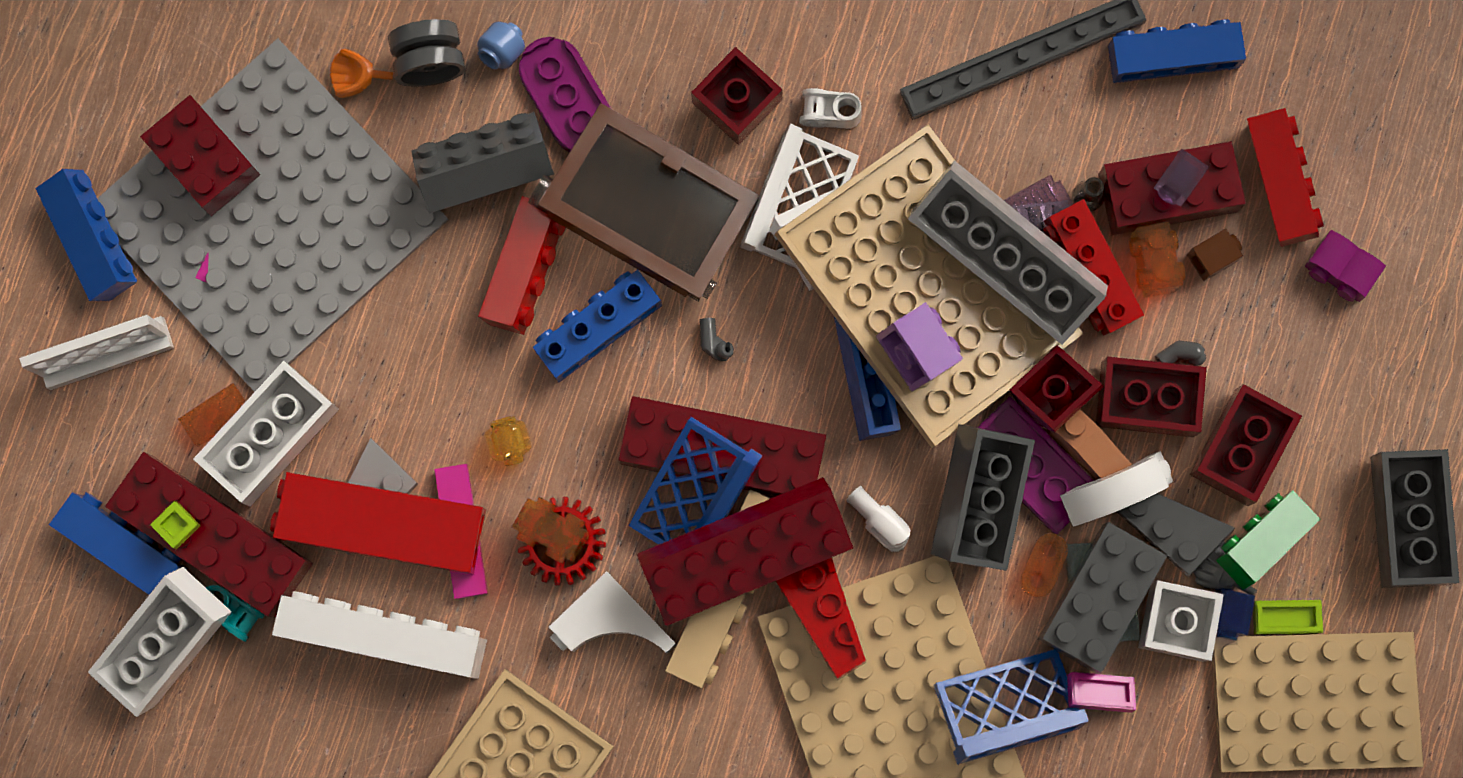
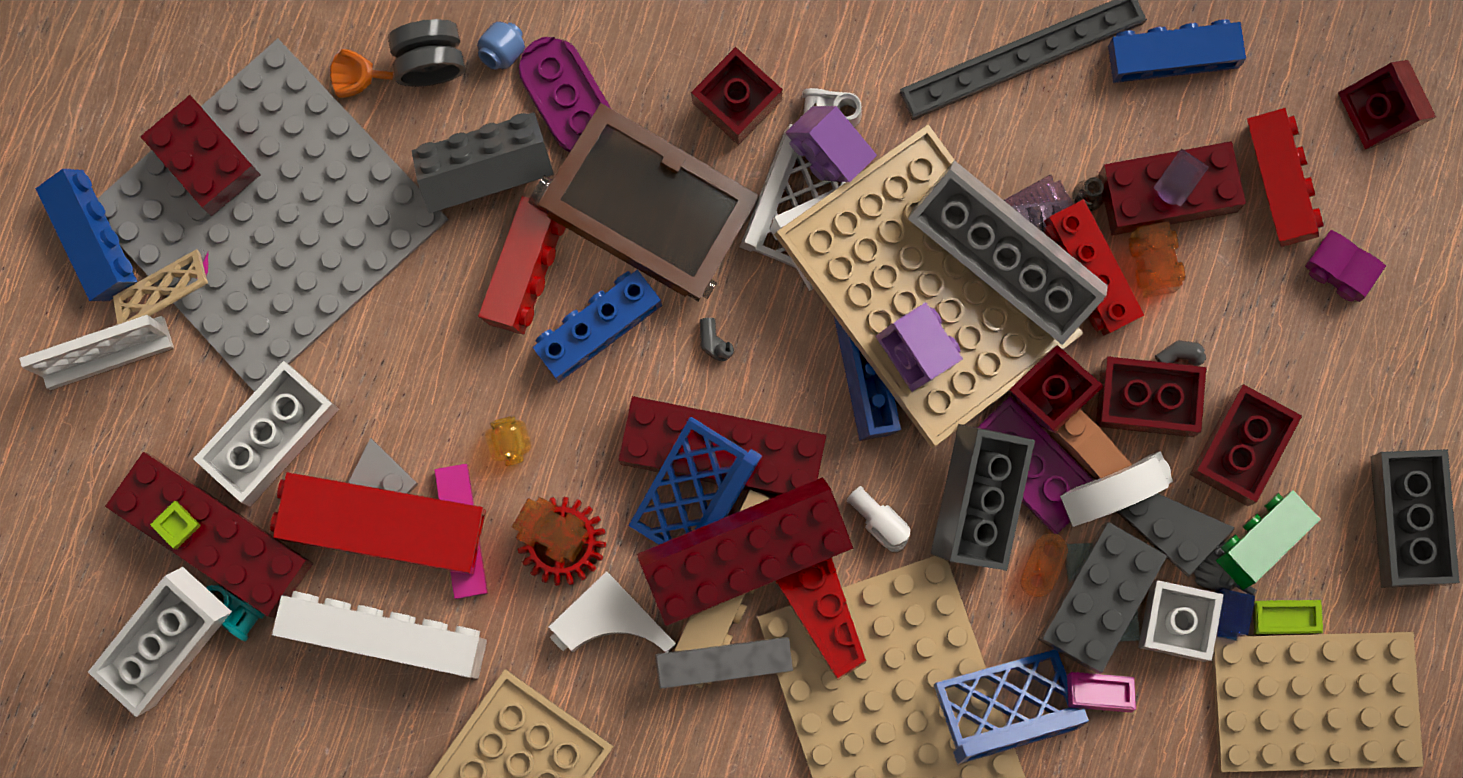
(113, 542): blue brick -> none
(144, 287): none -> tan window
(211, 415): clear orange plate -> none
(723, 662): none -> flat silver tile
(830, 144): none -> medium lavender brick
(1215, 254): reddish brown brick -> none
(1386, 104): none -> dark red slope

